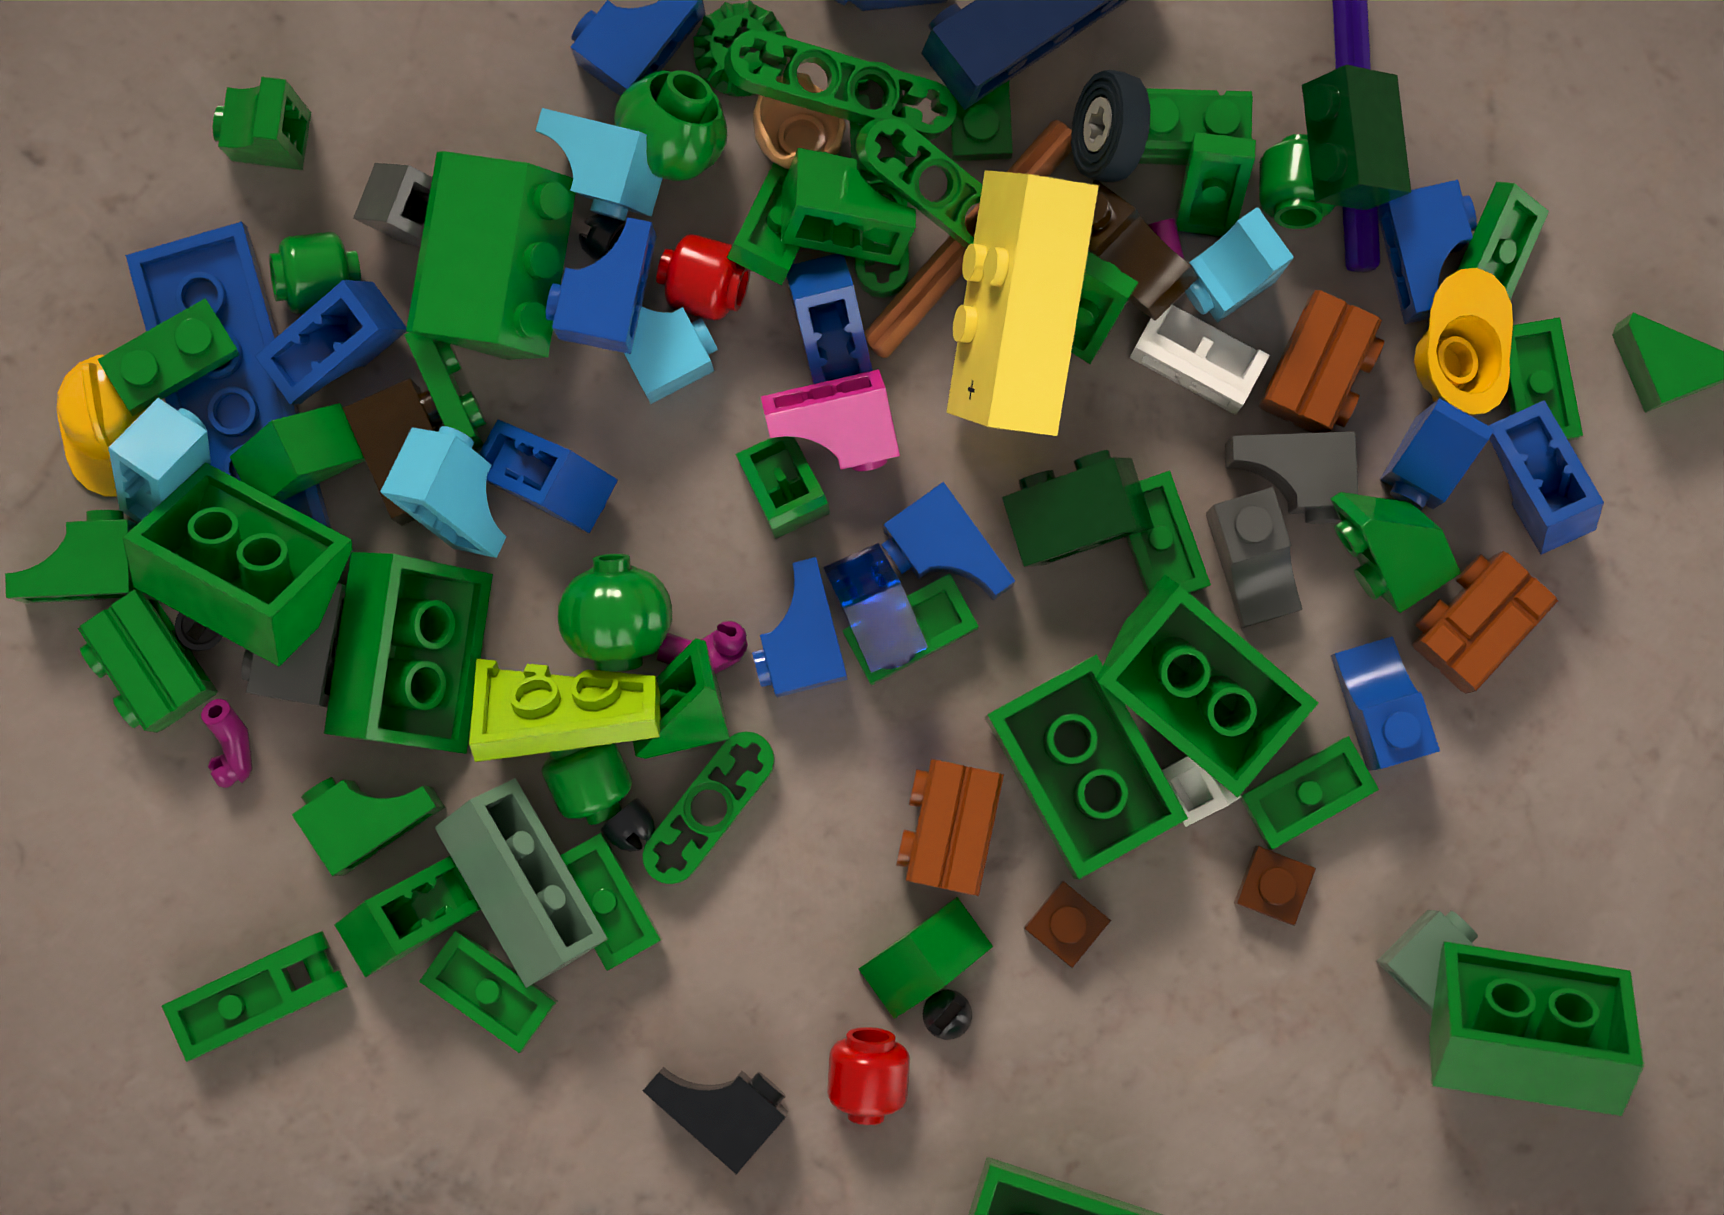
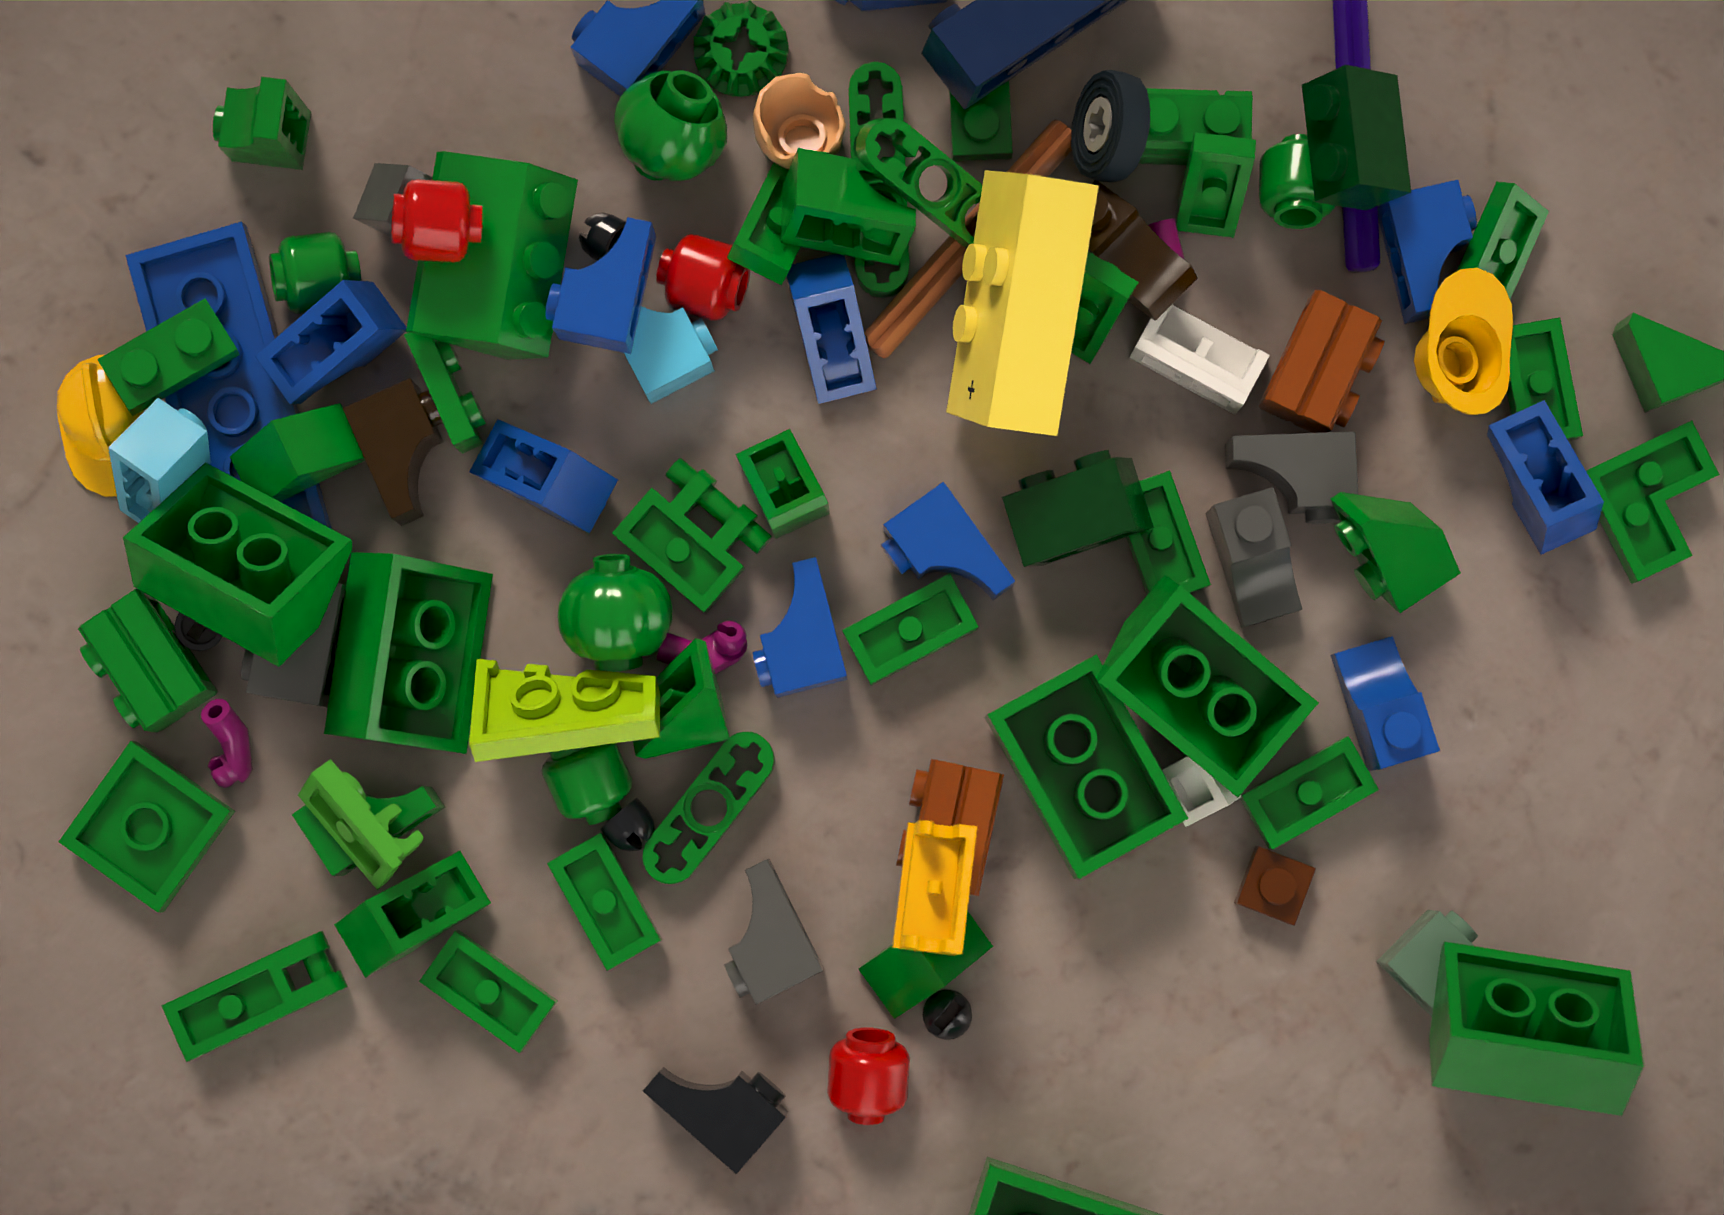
(83, 568): green arch -> none
(146, 826): none -> green plate
(342, 809): none -> bright green plate
(435, 221): none -> red head
(444, 489): medium azure arch -> none
(520, 882): sand green brick -> none
(605, 163): medium azure arch -> none
(679, 548): none -> green plate
(775, 946): none -> dark grey arch
(841, 414): dark pink arch -> none
(842, 75): green beam -> none
(876, 608): clear blue arch -> none
(934, 888): none -> yellow hinge
(1067, 924): reddish brown plate -> none
(1238, 266): medium azure arch -> none
(1435, 455): blue slope -> none
(1483, 620): dark orange brick -> none
(1636, 493): none -> green plate

